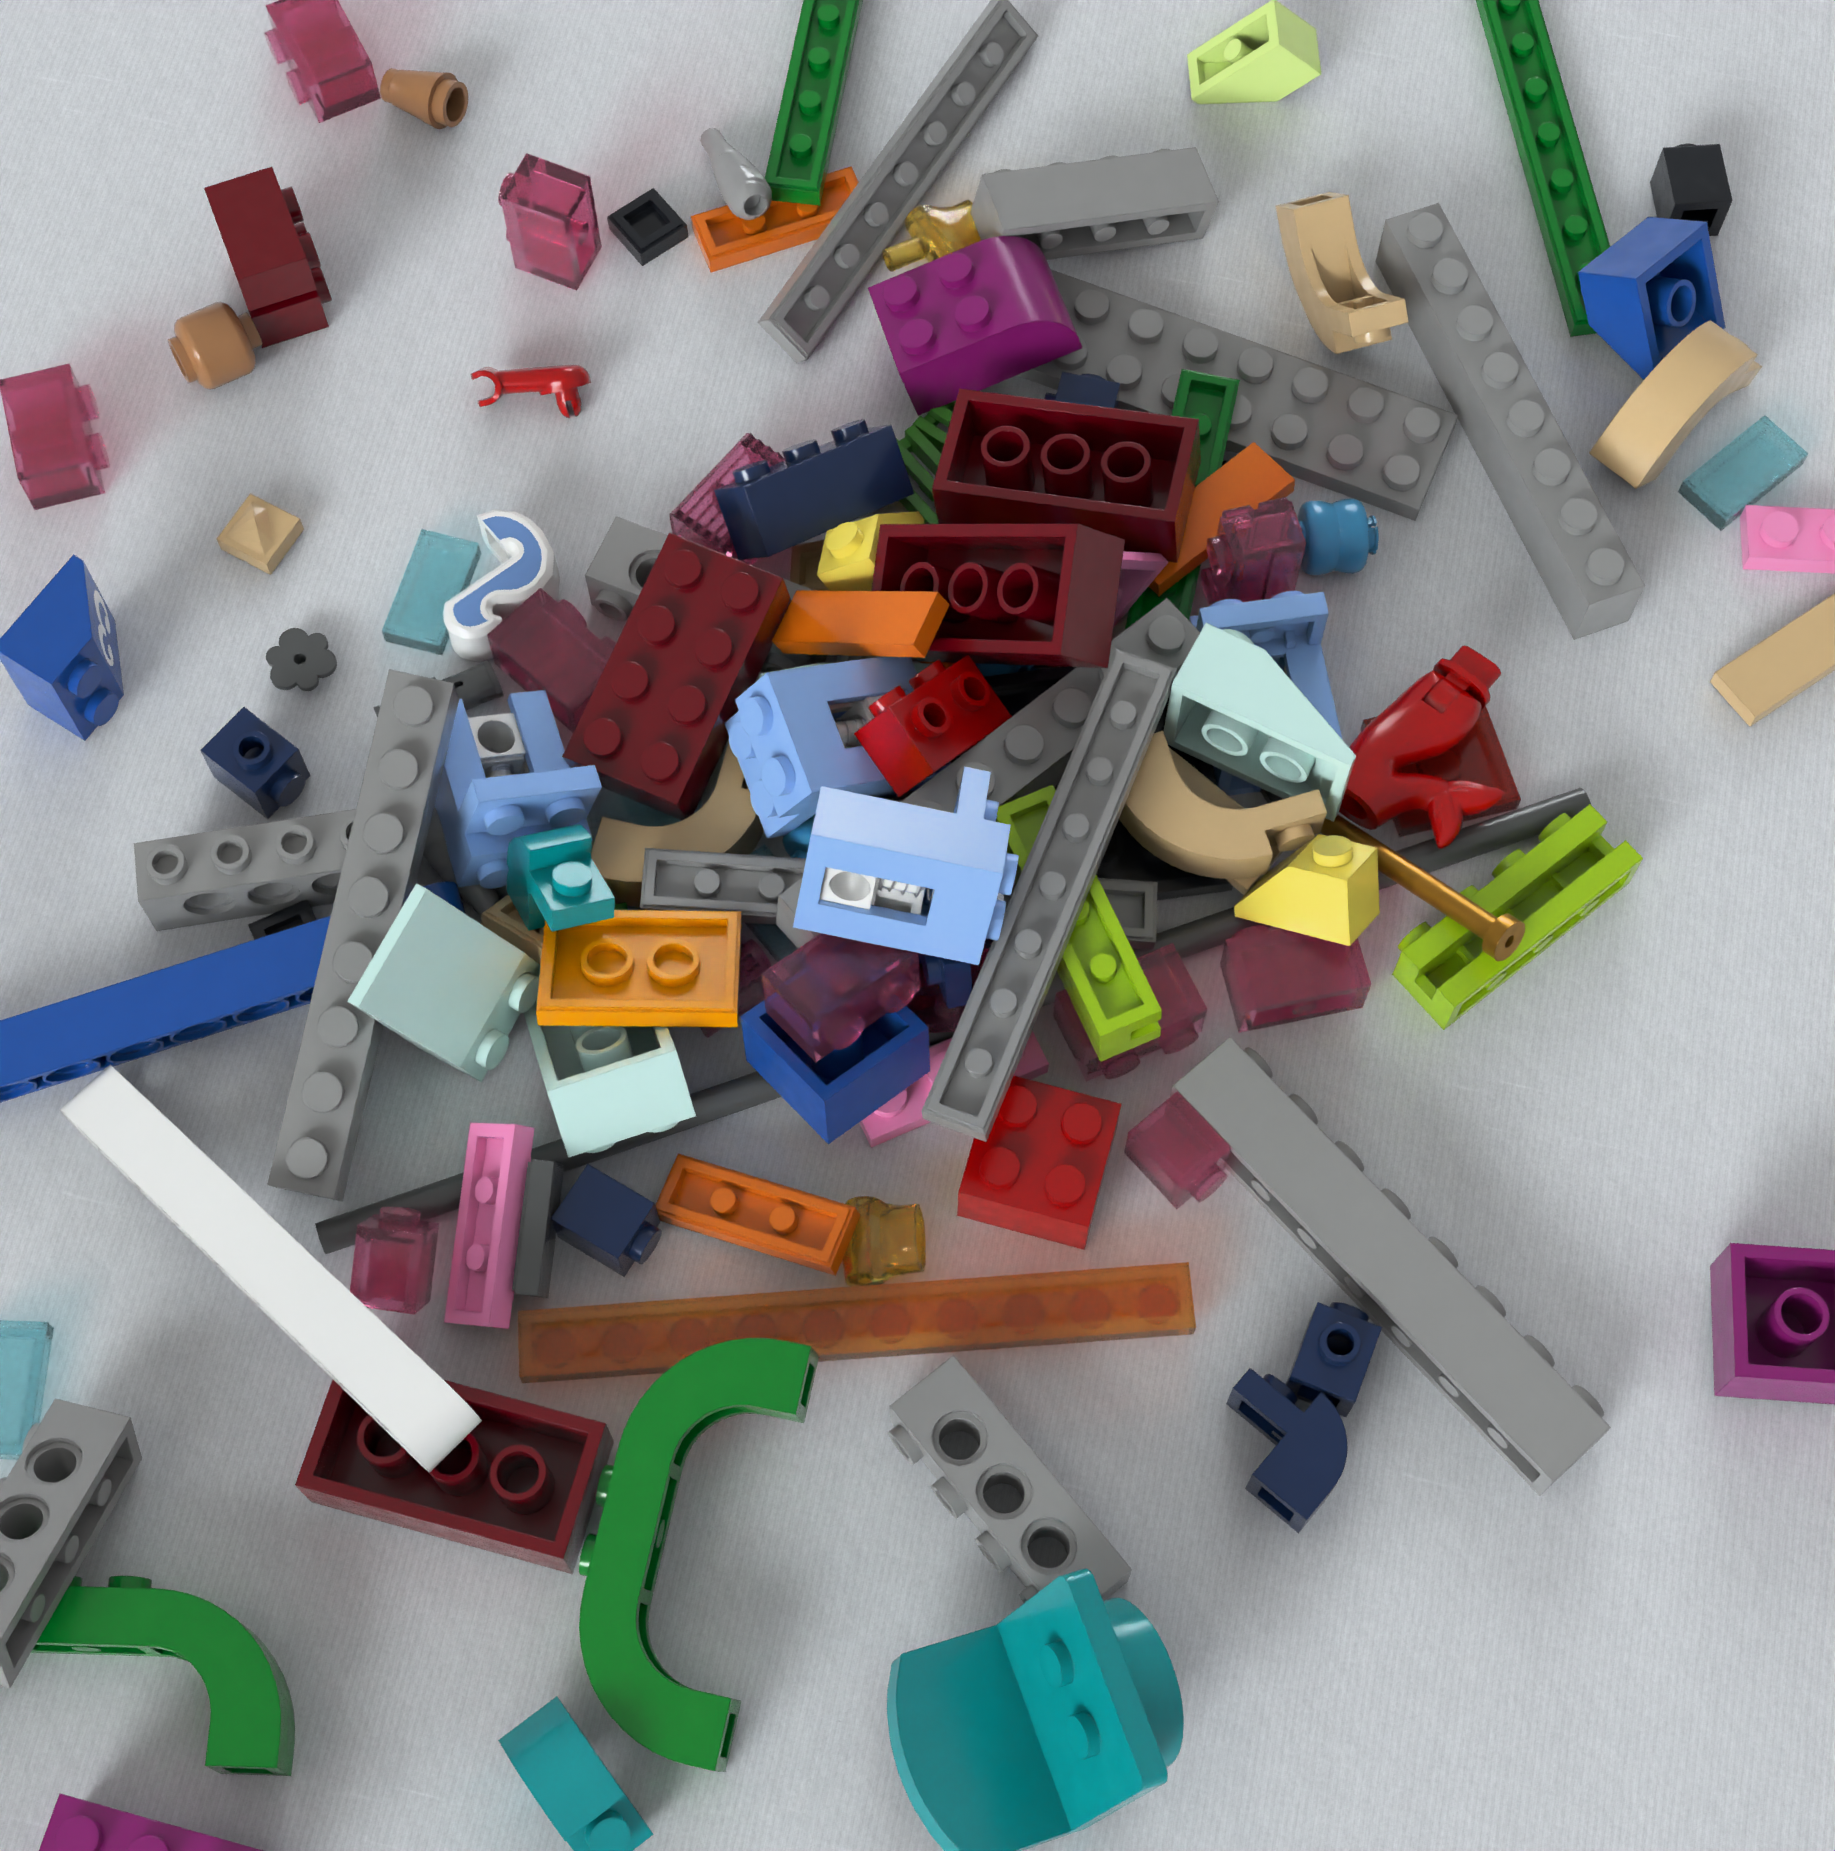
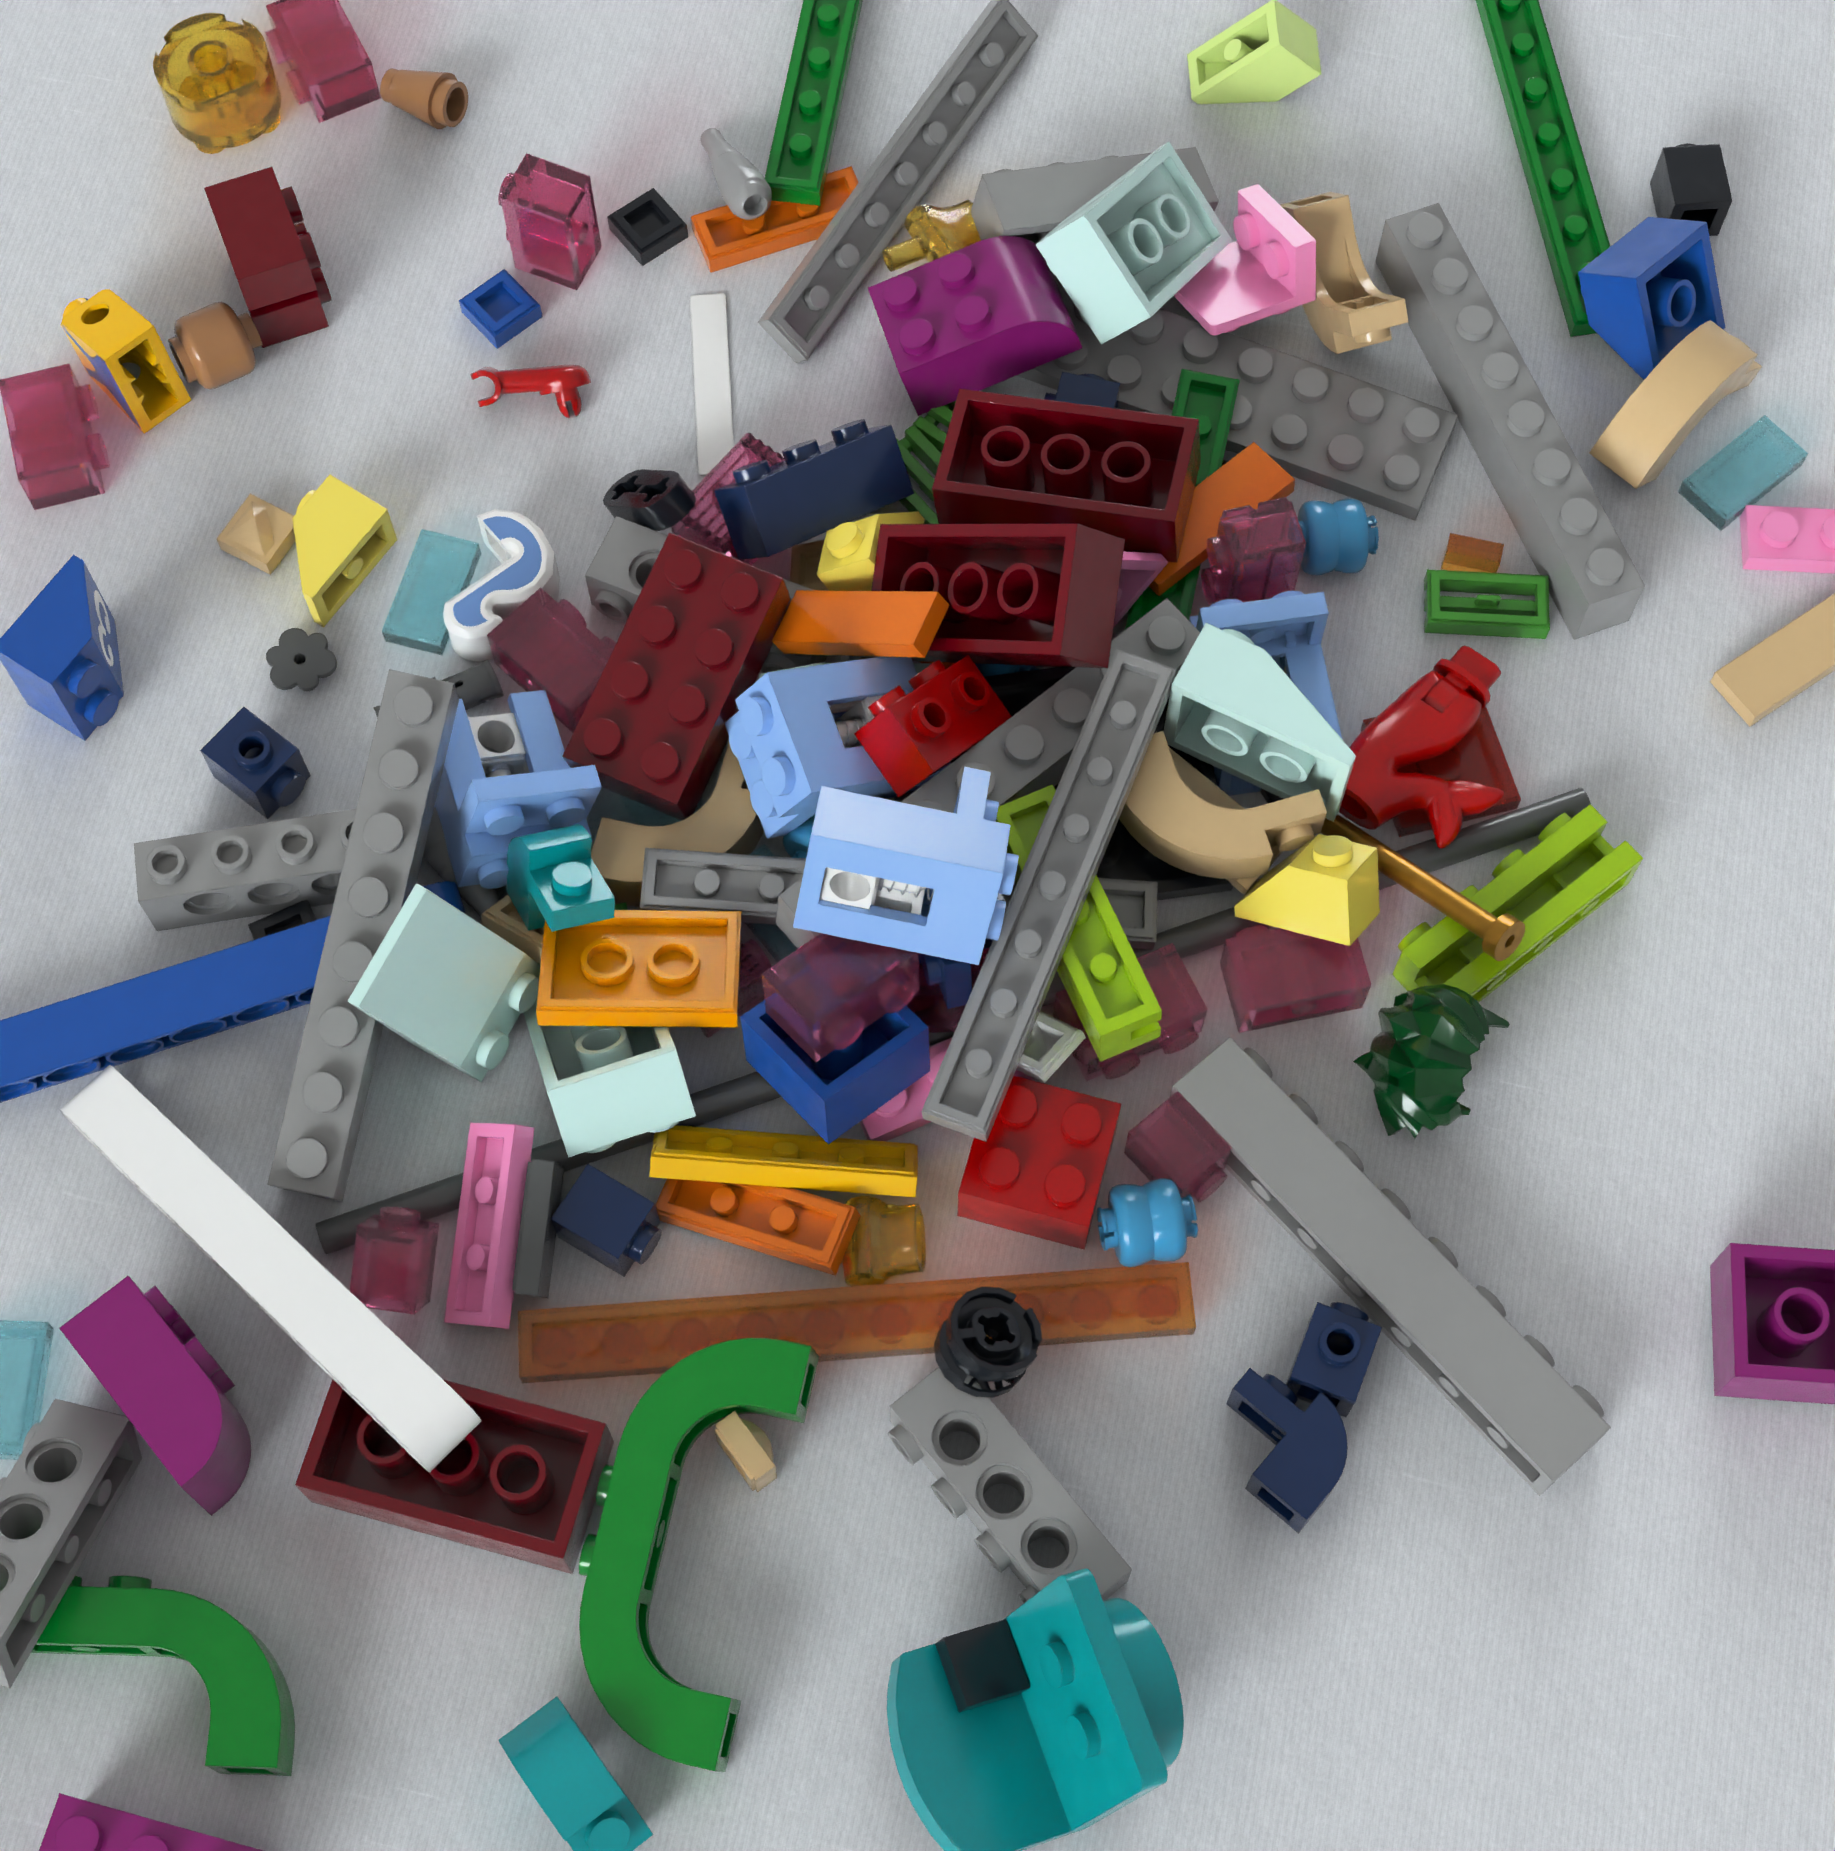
(113, 333): none -> yellow torso
(166, 1388): none -> magenta brick
(218, 82): none -> clear yellow brick
(338, 544): none -> light yellow slope
(500, 308): none -> blue tile
(650, 498): none -> black beam
(711, 379): none -> white sticker
(747, 1450): none -> tan tile
(785, 1161): none -> yellow tile
(966, 1349): none -> black wheel
(982, 1665): none -> black tile
(1048, 1047): none -> white slope
(1134, 244): none -> light aqua slope
(1147, 1222): none -> dark azure piece
(1259, 273): none -> bright pink bracket
(1425, 1056): none -> dark green hair
(1471, 554): none -> clear orange piece
(1486, 613): none -> bright green tile

